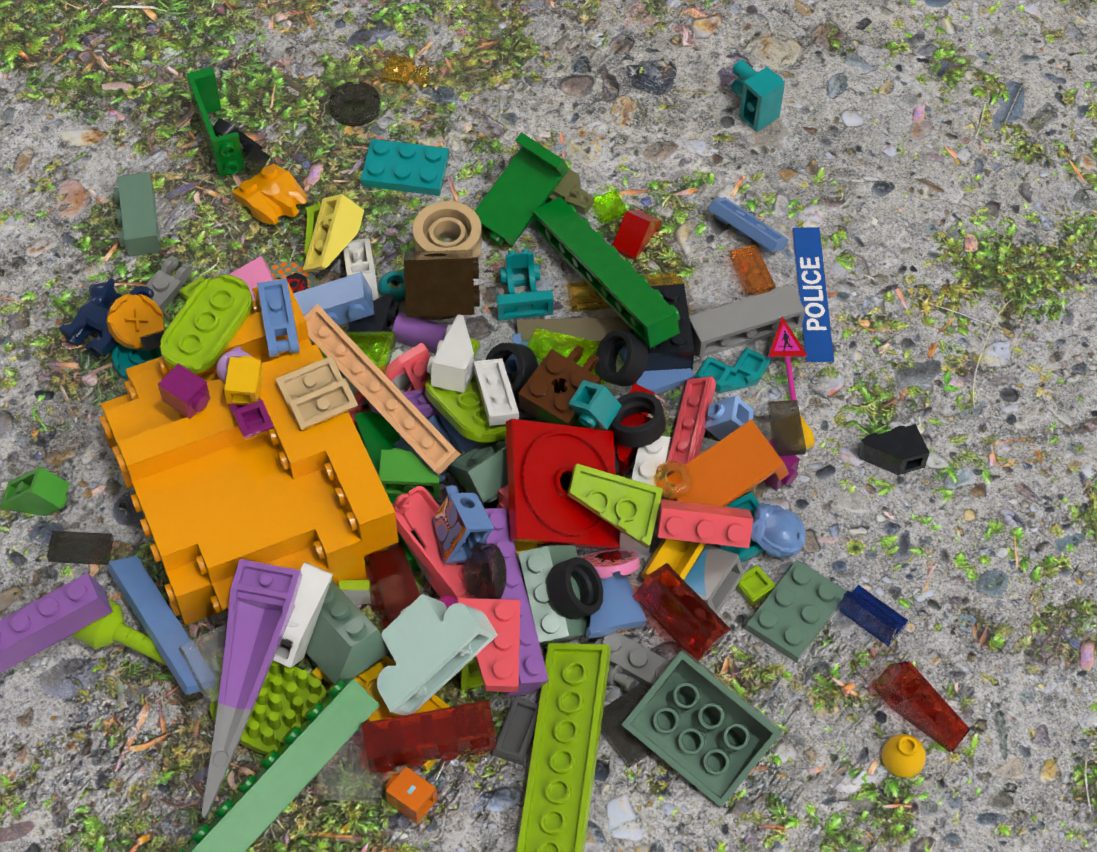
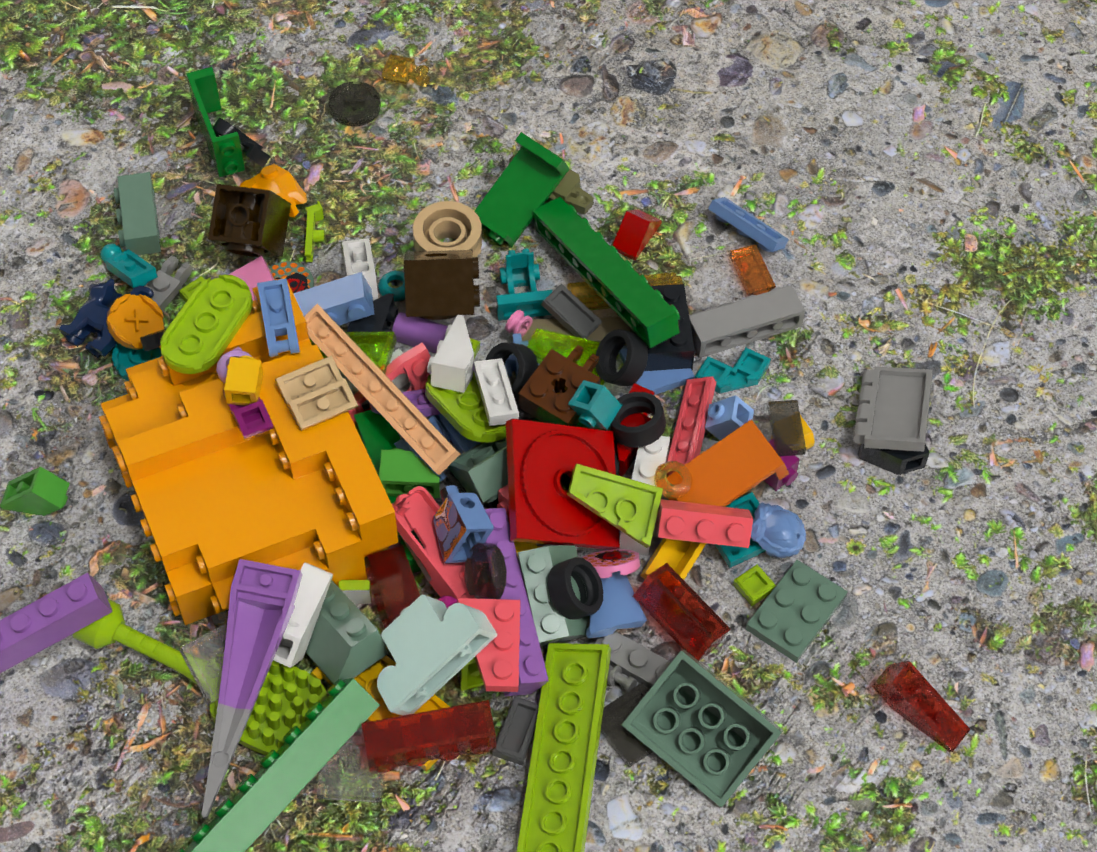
(80, 547): clear smoke tile -> none
(127, 266): none -> teal plate
(154, 616): medium blue tile -> none
(184, 391): magenta brick -> none
(249, 221): none -> dark brown brick
(334, 230): light yellow slope -> none
(405, 167): teal plate -> none
(410, 794): orange brick -> none
(518, 323): none -> bright pink bush
(571, 312): none -> dark grey tile
(609, 206): clear neon green tile -> none
(715, 576): light grey brick -> none
(759, 94): teal brick -> none
(787, 346): piece -> none
(813, 295): blue sticker -> none
(872, 615): clear blue panel -> none
(893, 408): none -> light grey hinge
(903, 755): yellow brick -> none

